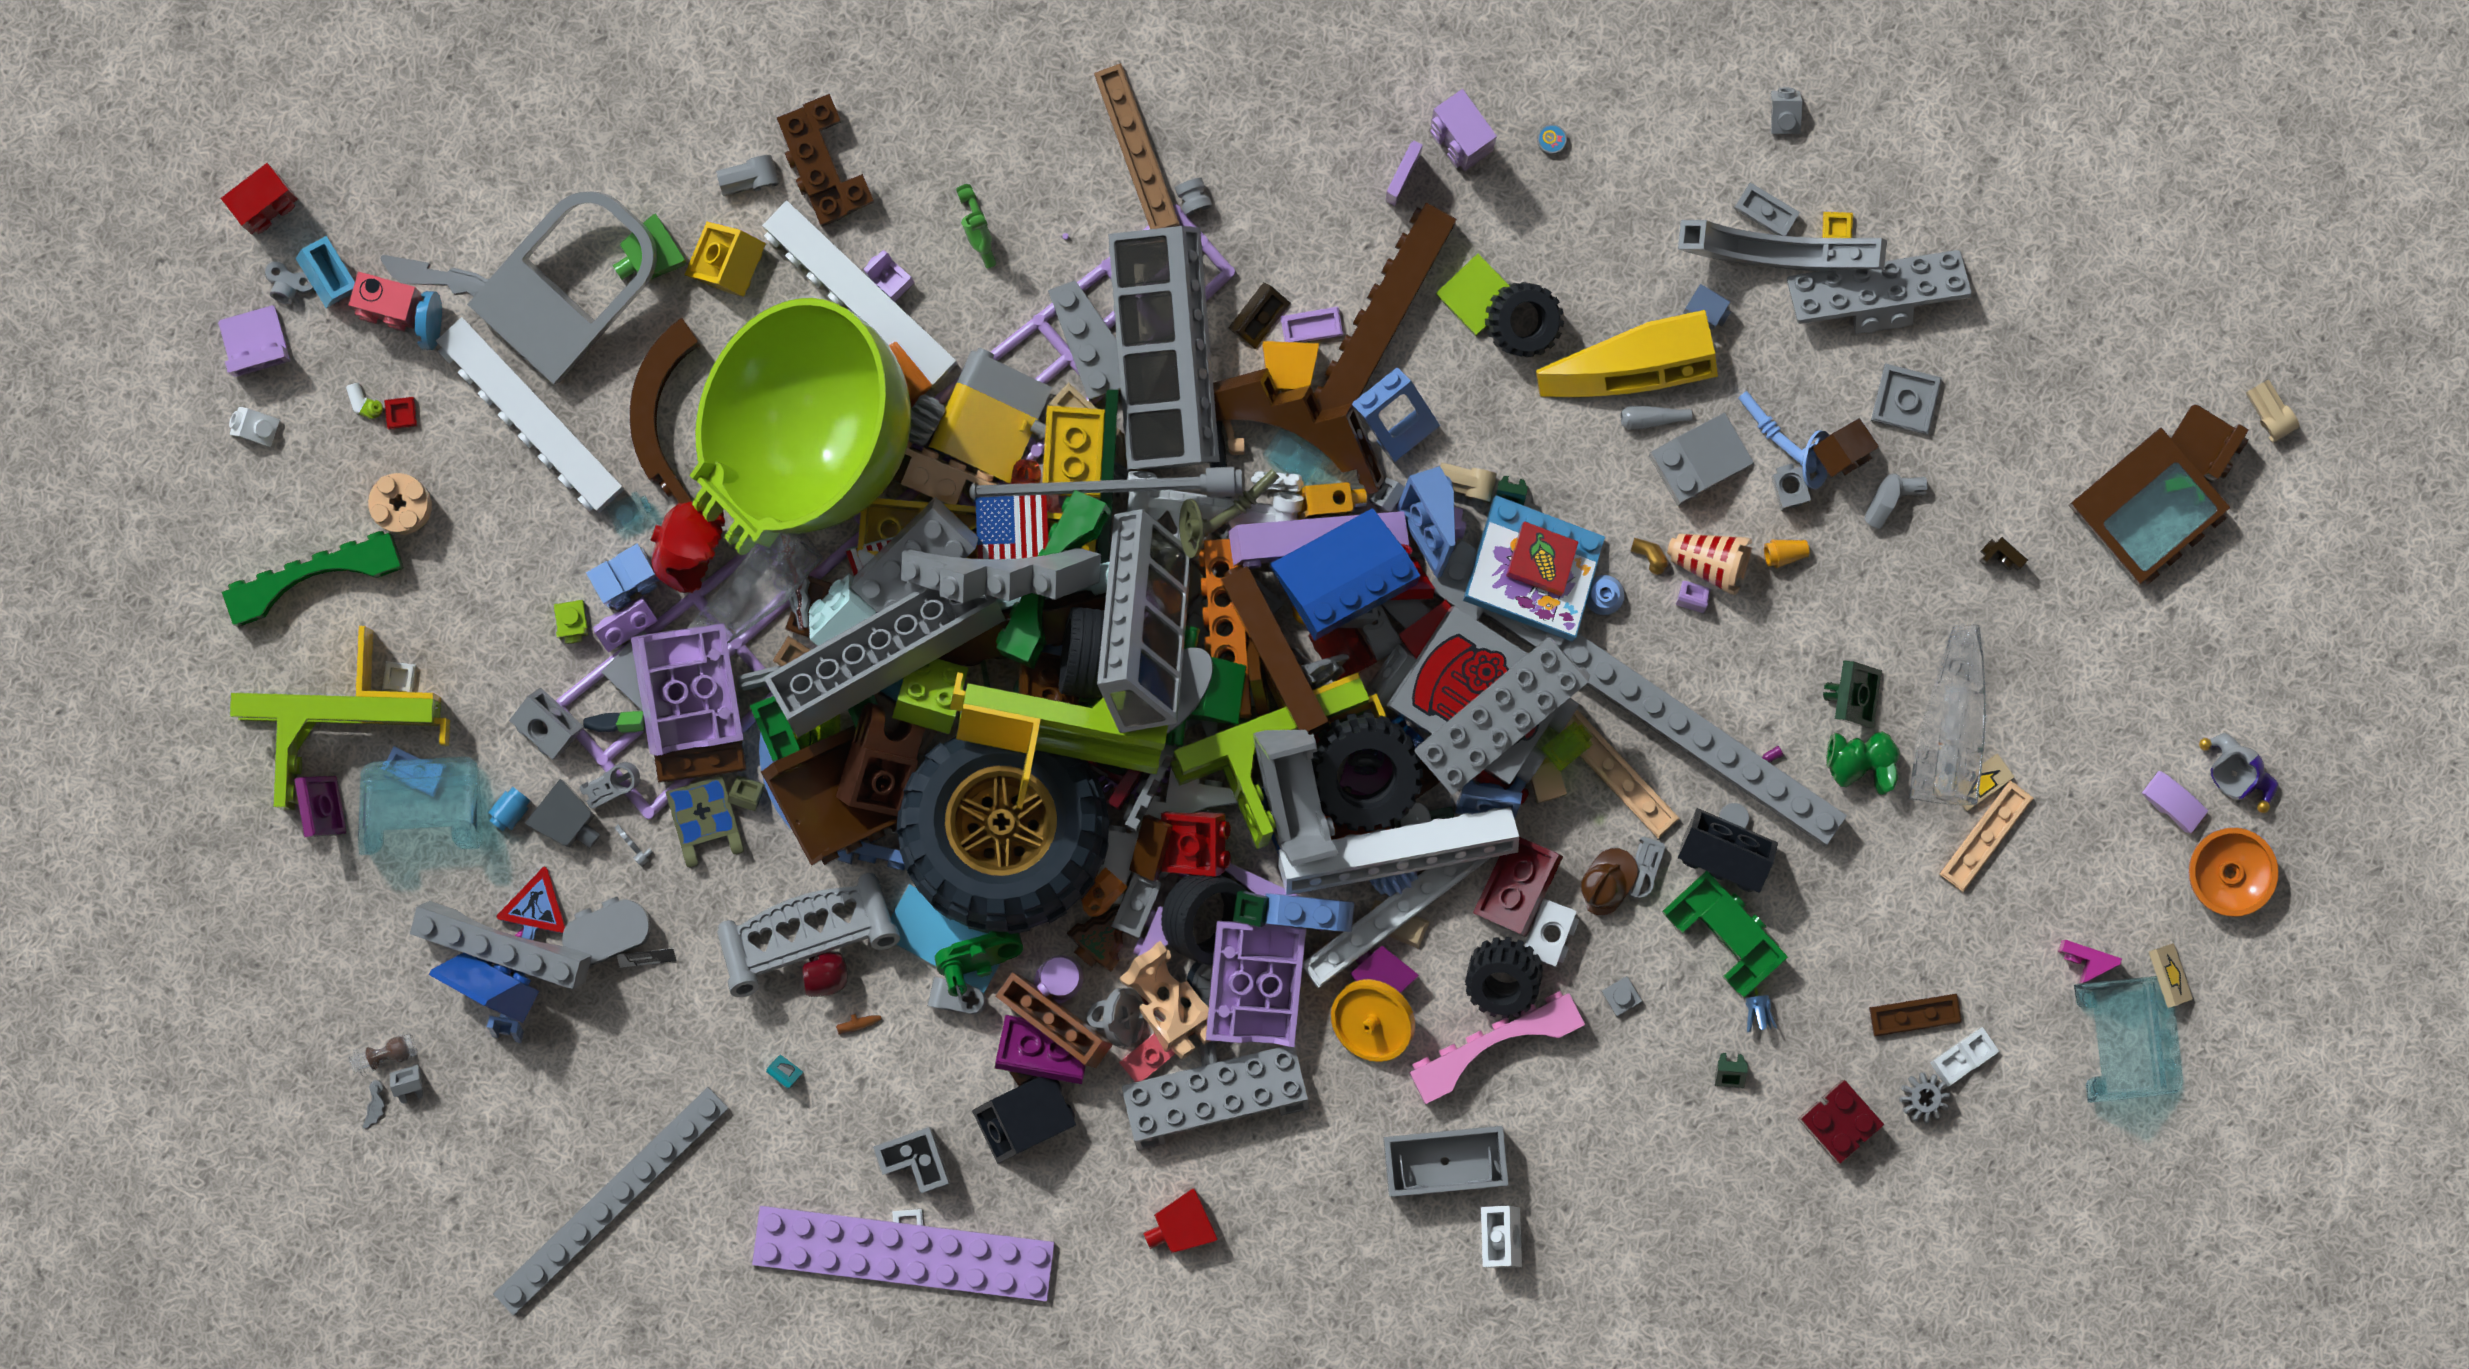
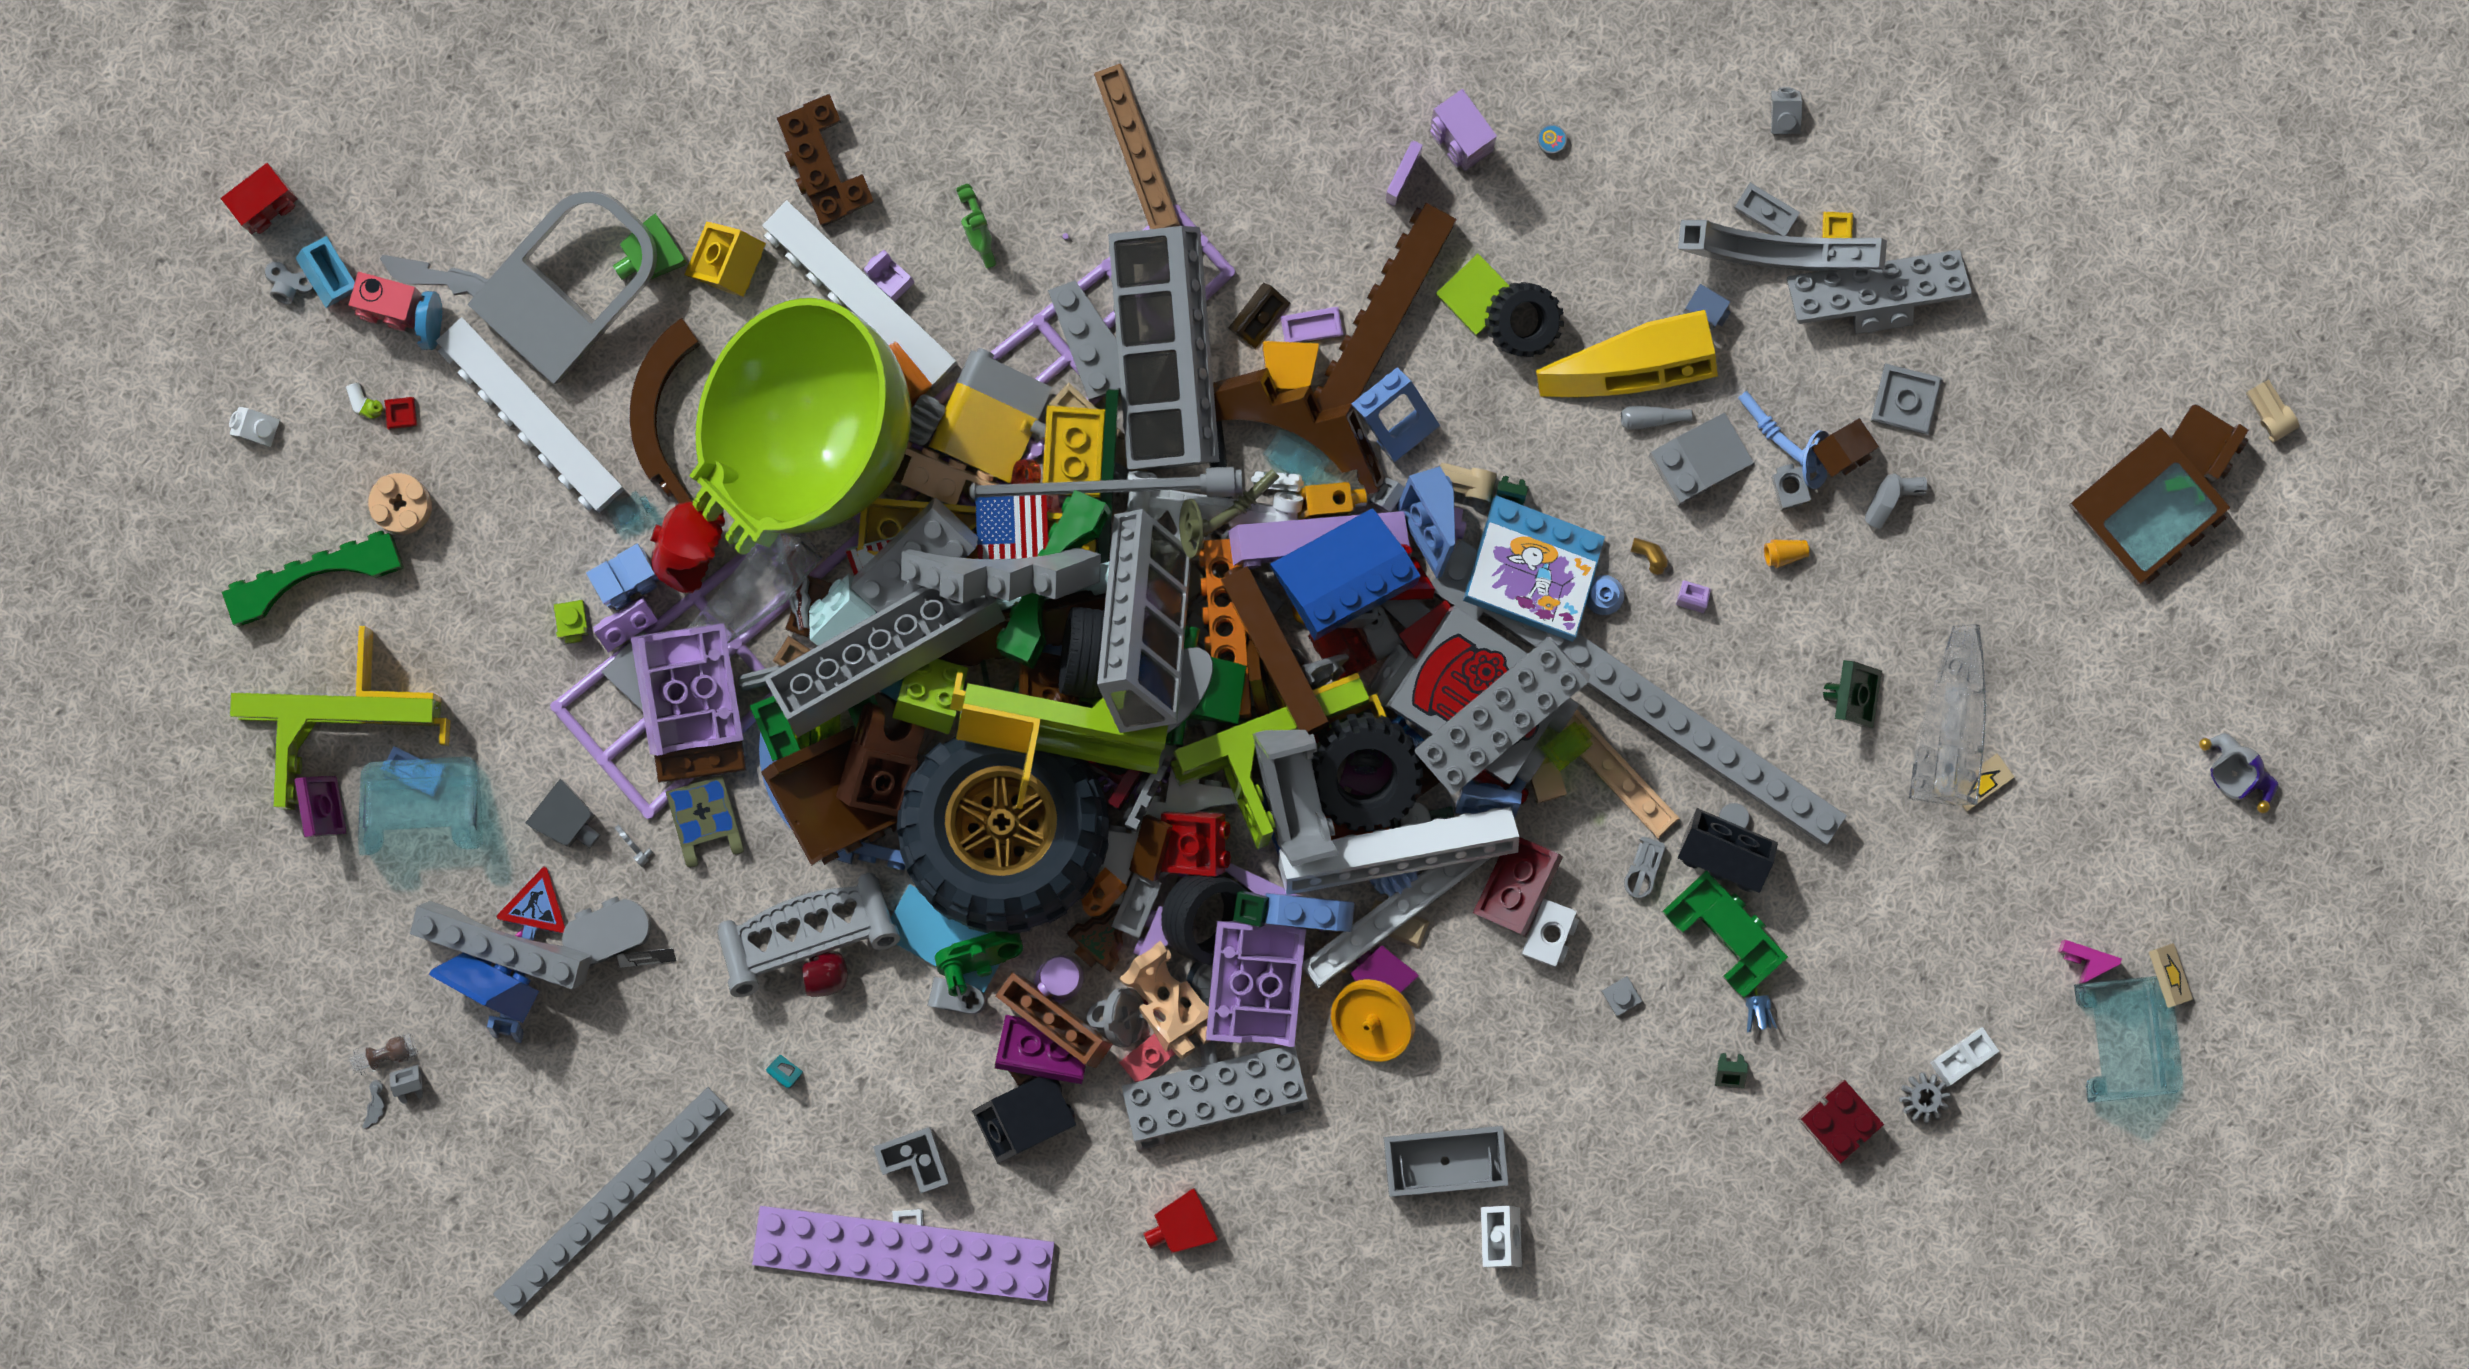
(253, 341): lavender bracket -> none
(398, 677): white tile -> none
(509, 809): dark azure brick -> none
(561, 725): light grey brick -> none
(608, 785): light grey piece -> none
(610, 722): piece -> none
(746, 793): olive tile -> none
(751, 175): light grey piece -> none
(857, 1023): dark orange helmet -> none
(1192, 194): light grey wheel -> none
(1235, 445): light nougat hand -> none
(1508, 958): black tyre -> none
(1542, 558): red tile -> none
(1551, 1020): bright pink arch -> none
(1608, 881): reddish brown piece -> none
(1712, 558): light nougat cone -> none
(1773, 754): magenta piece -> none
(1853, 759): green animal -> none
(1915, 1015): reddish brown tile -> none
(1986, 836): light nougat tile -> none
(2008, 557): dark brown bracket -> none
(2174, 800): lavender slope -> none
(2253, 866): orange dish -> none

